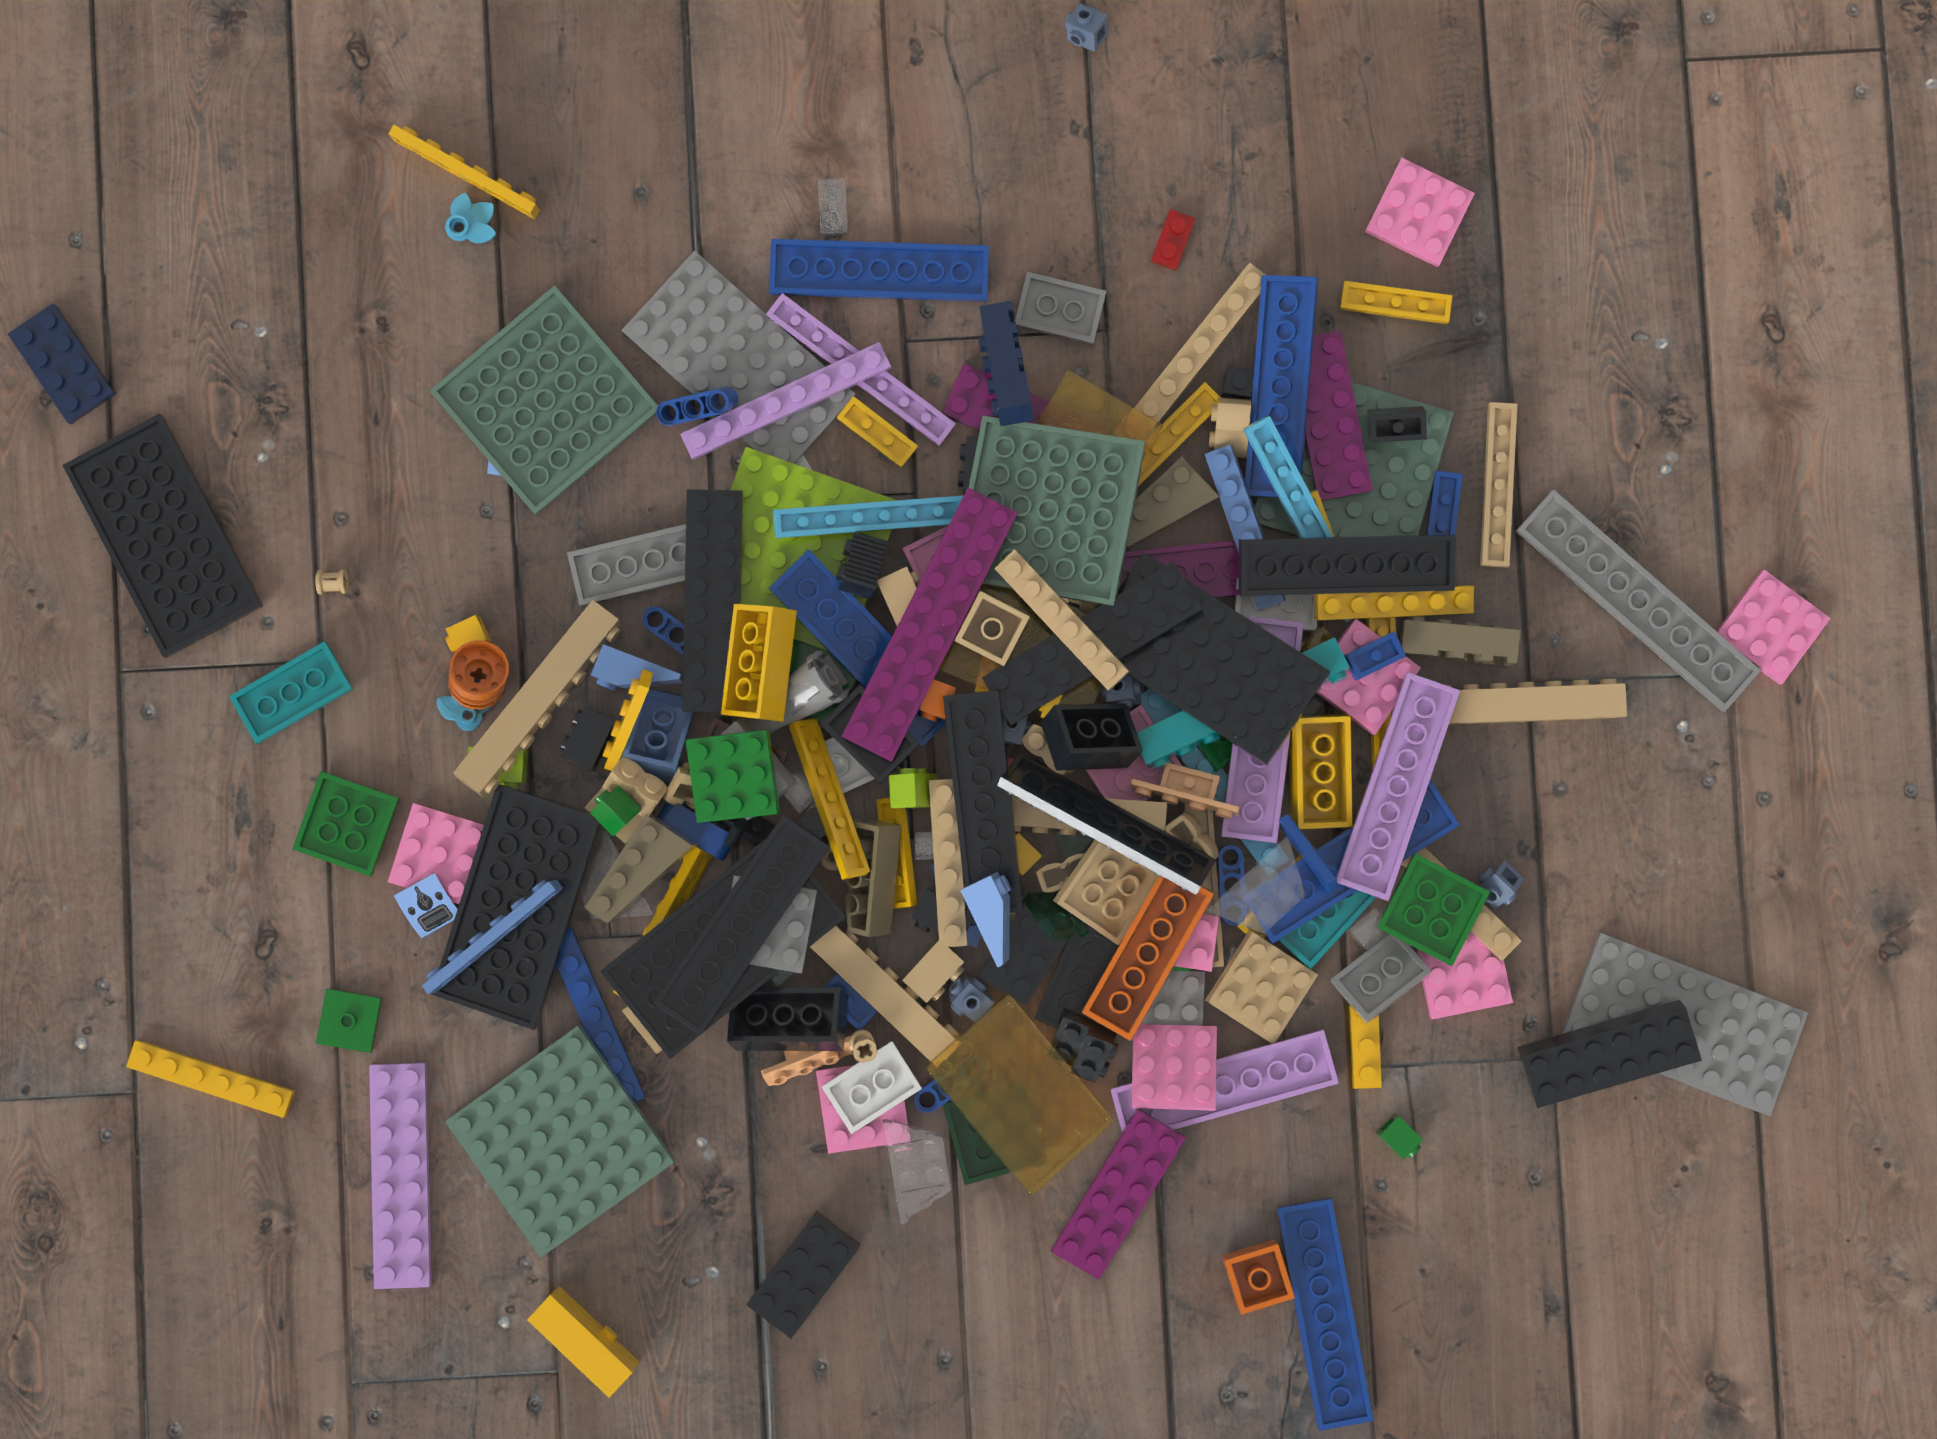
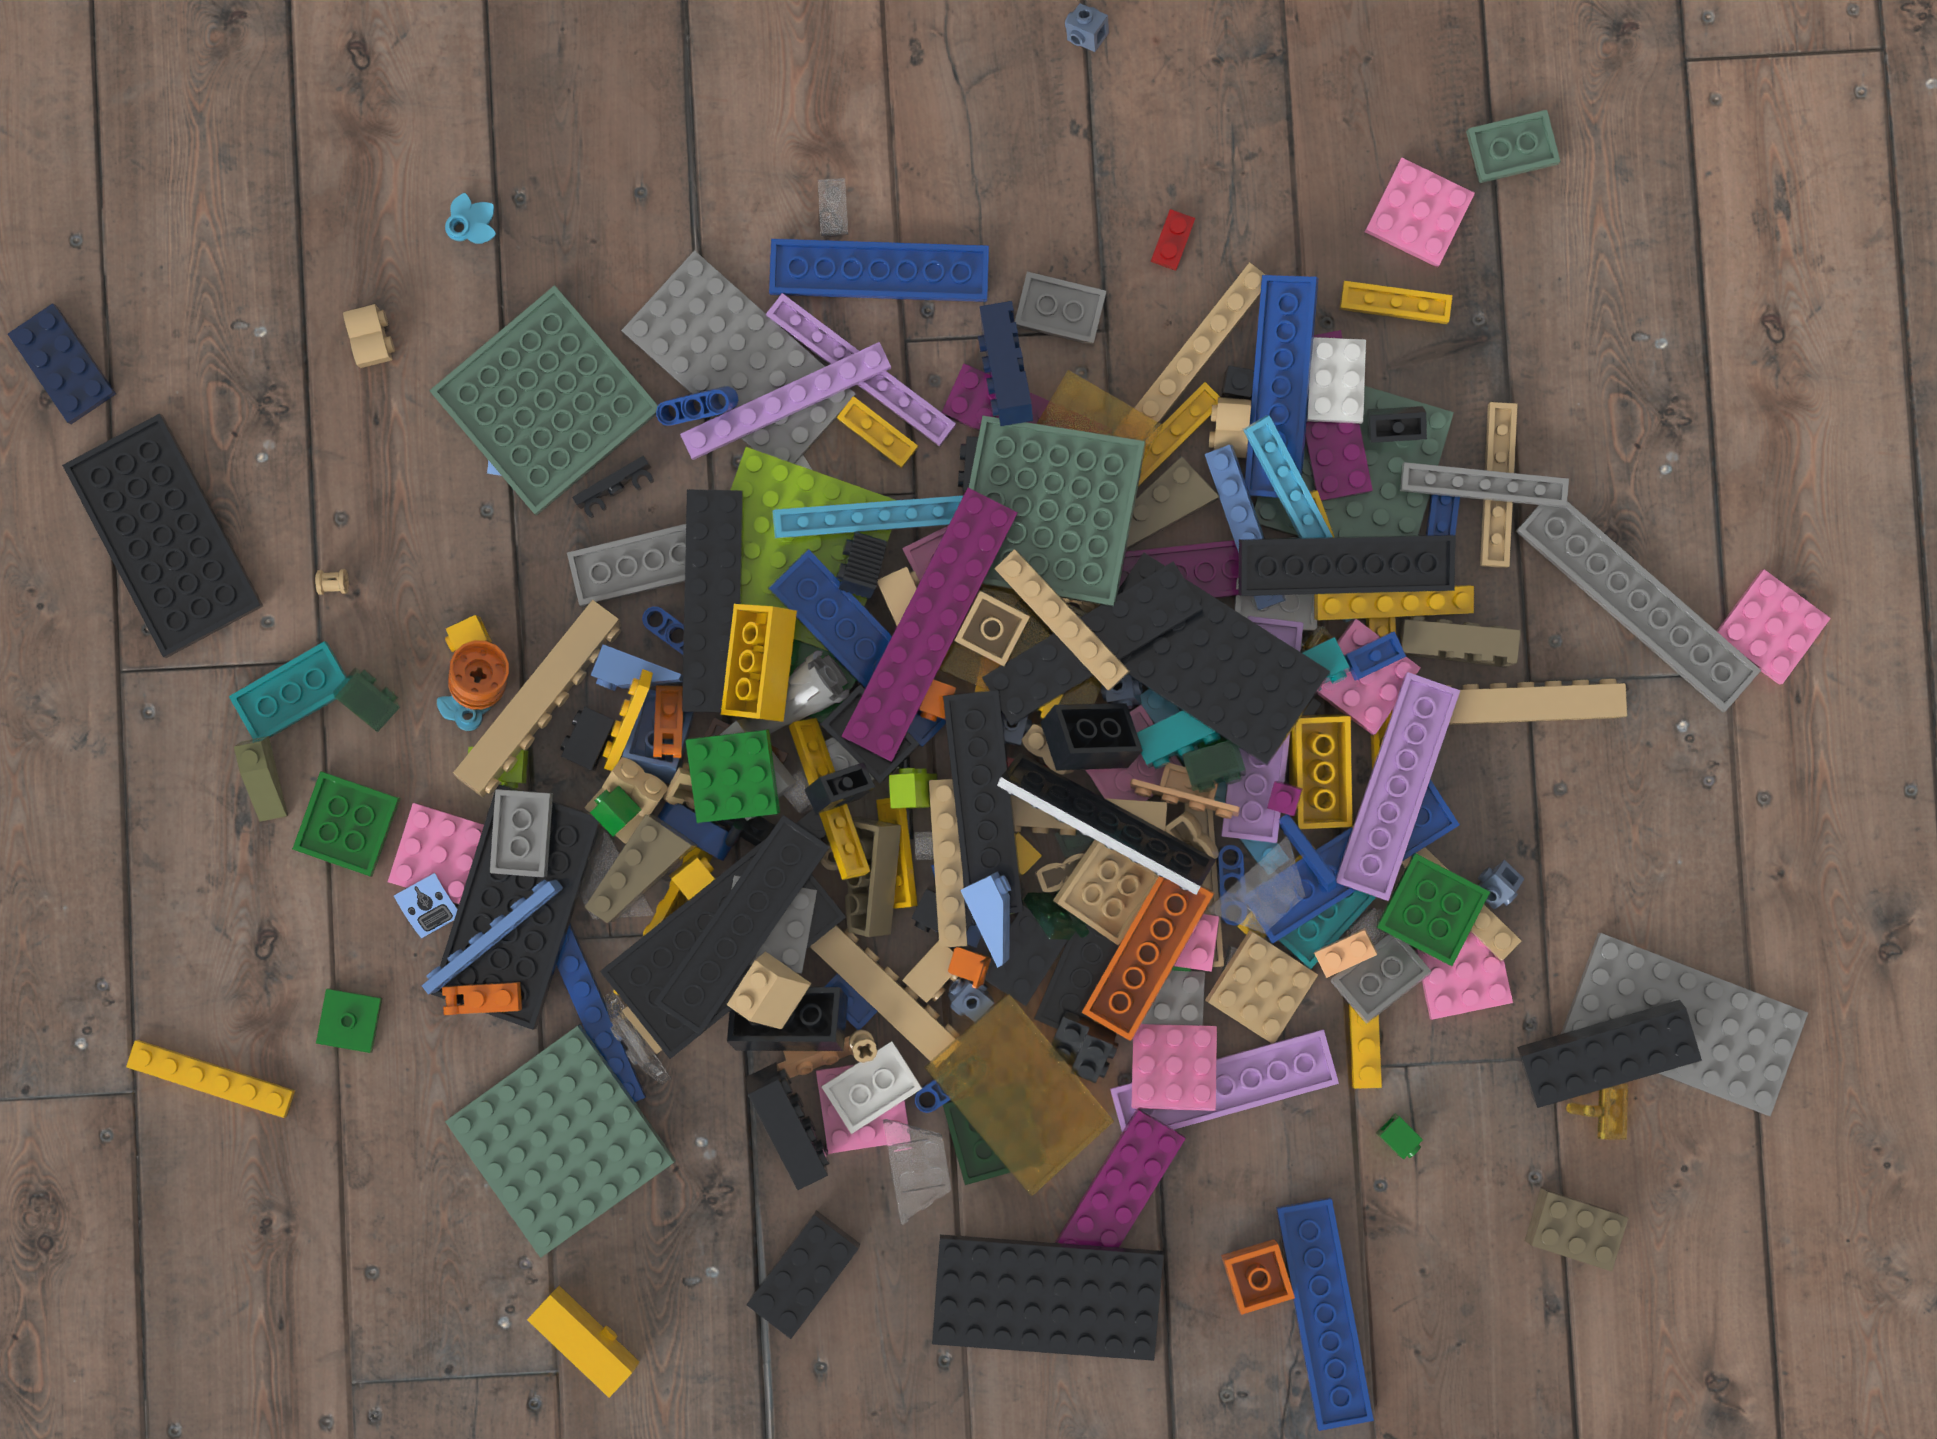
(261, 777): none -> olive slope
(367, 699): none -> clear green brick
(368, 335): none -> tan brick
(400, 1175): lavender plate -> none
(455, 164): yellow plate -> none
(483, 998): none -> orange plate
(521, 833): none -> light grey plate
(613, 485): none -> black plate
(638, 1049): none -> clear wing
(668, 721): none -> orange plate
(693, 876): none -> yellow brick
(769, 992): none -> tan slope
(787, 1125): none -> black brick
(839, 788): none -> black brick
(969, 966): none -> orange bracket
(1047, 1297): none -> black plate
(1214, 765): none -> clear green brick
(1284, 798): none -> magenta plate
(1337, 380): none -> white plate
(1345, 952): none -> light nougat plate
(1484, 484): none -> light grey plate
(1513, 146): none -> sand green plate
(1576, 1229): none -> dark tan brick
(1610, 1112): none -> clear yellow plate

